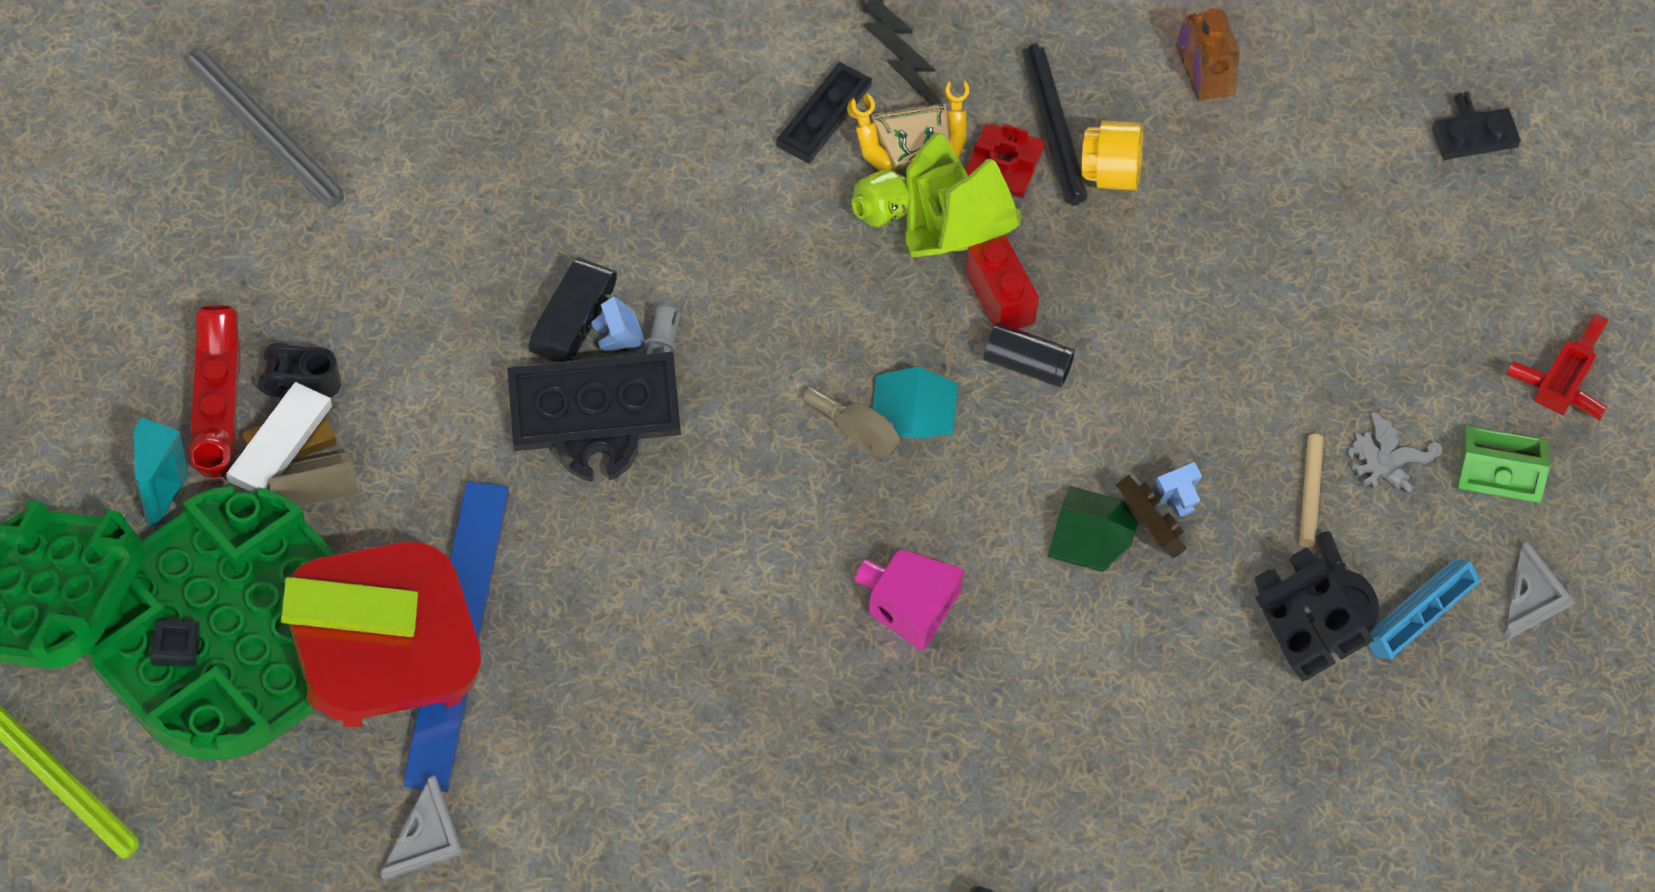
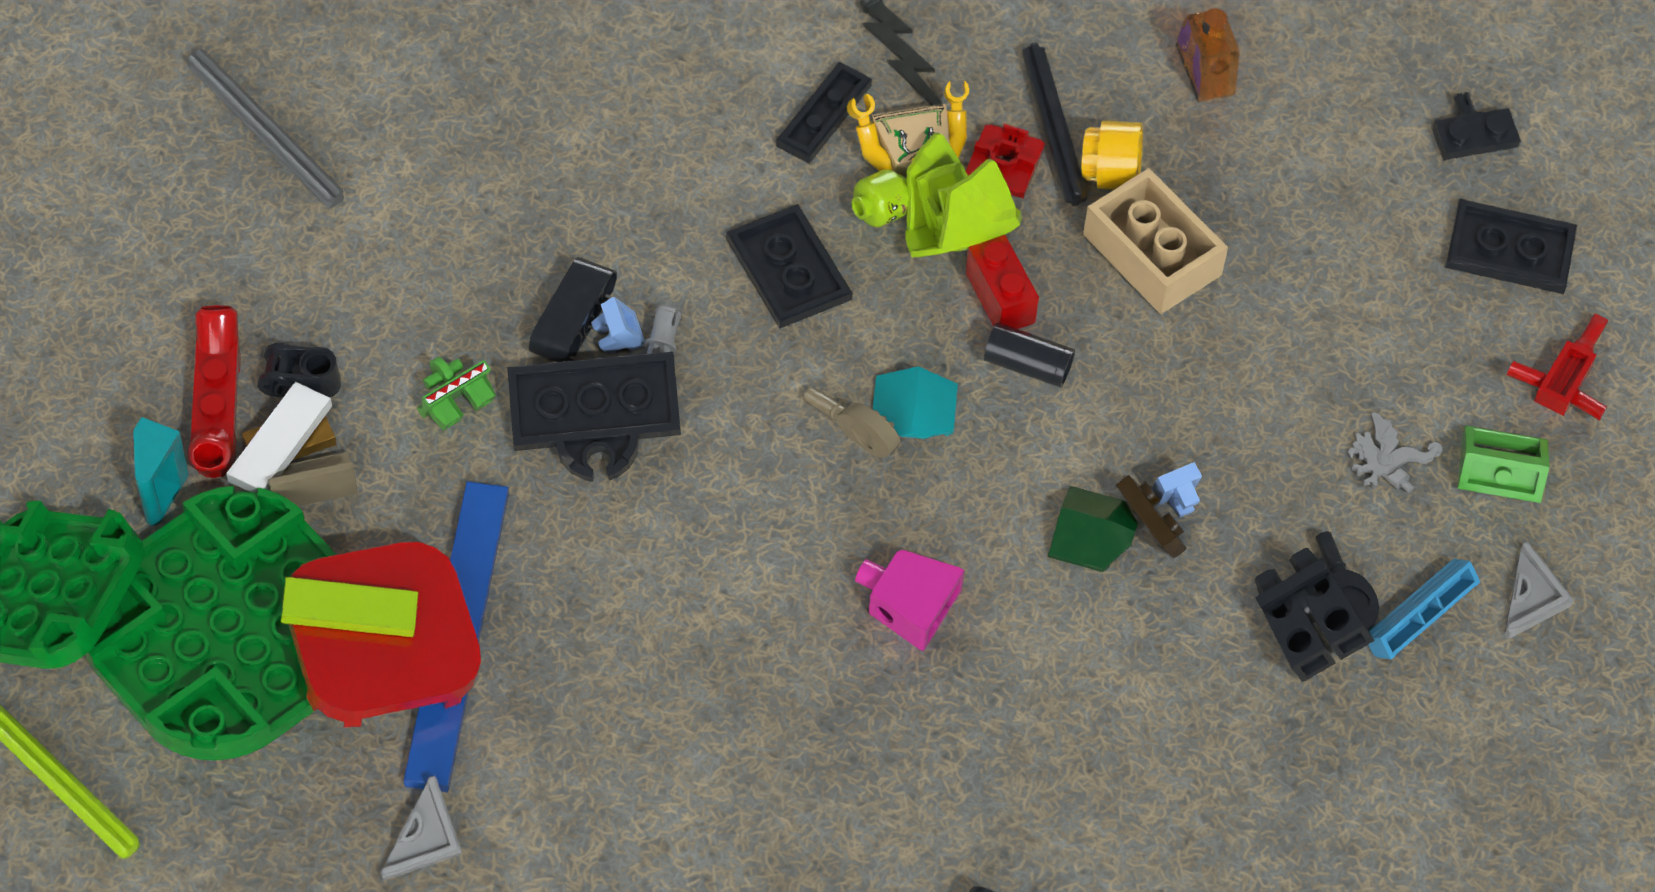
(175, 643): black tile -> none
(441, 402): none -> bright green hips
(789, 266): none -> black tile
(1155, 240): none -> tan brick
(1311, 490): tan bar -> none
(1511, 246): none -> black tile

